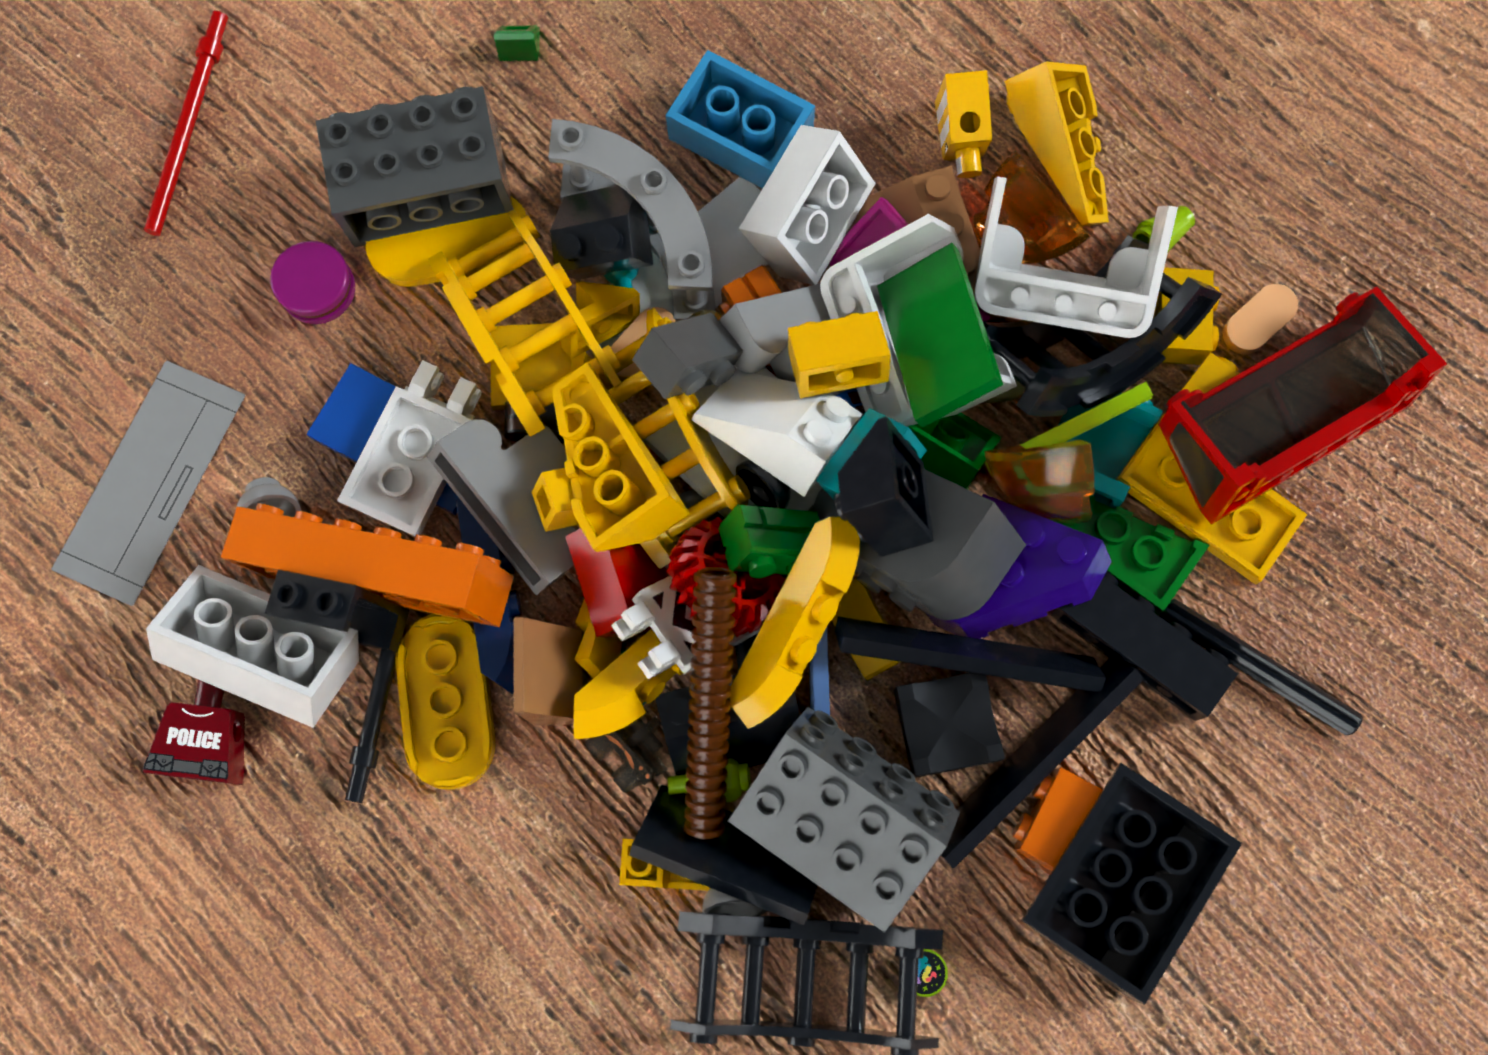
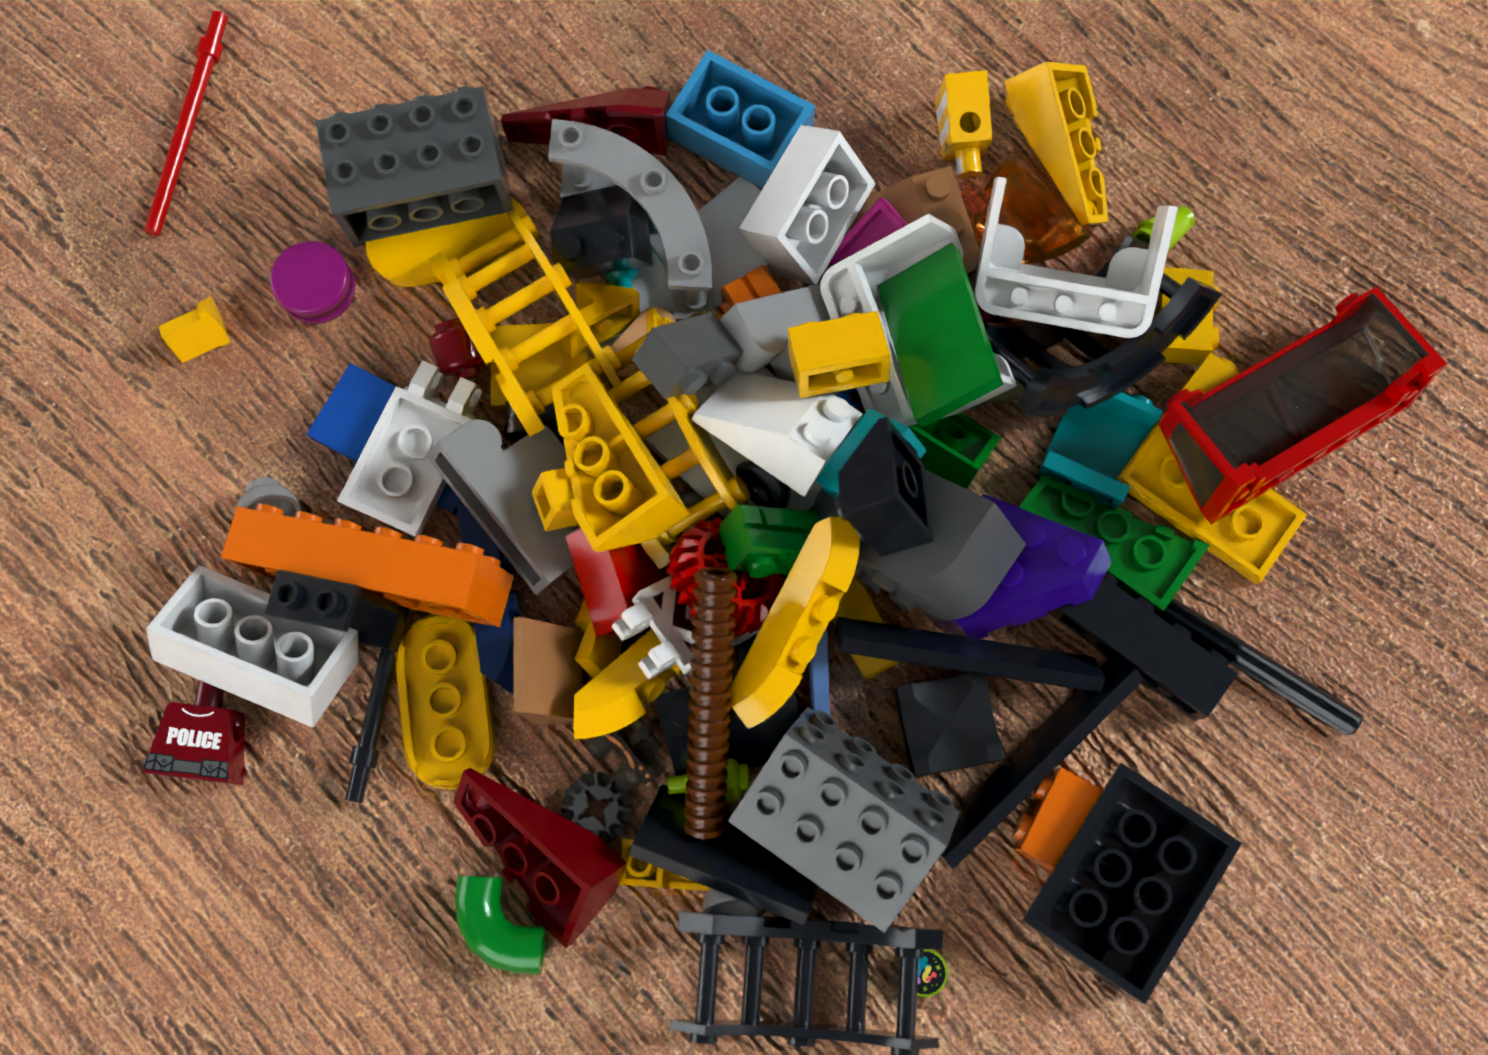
(148, 483): light grey sticker -> none
(195, 331): none -> yellow tile
(455, 350): none -> dark red head
(490, 933): none -> green cylinder
(517, 42): green slope -> none
(553, 859): none -> dark red wedge
(602, 786): none -> dark grey gear
(629, 112): none -> dark red wedge
(1047, 479): clear orange brick -> none
(1092, 417): lime tile -> none
(1260, 319): light nougat tile -> none

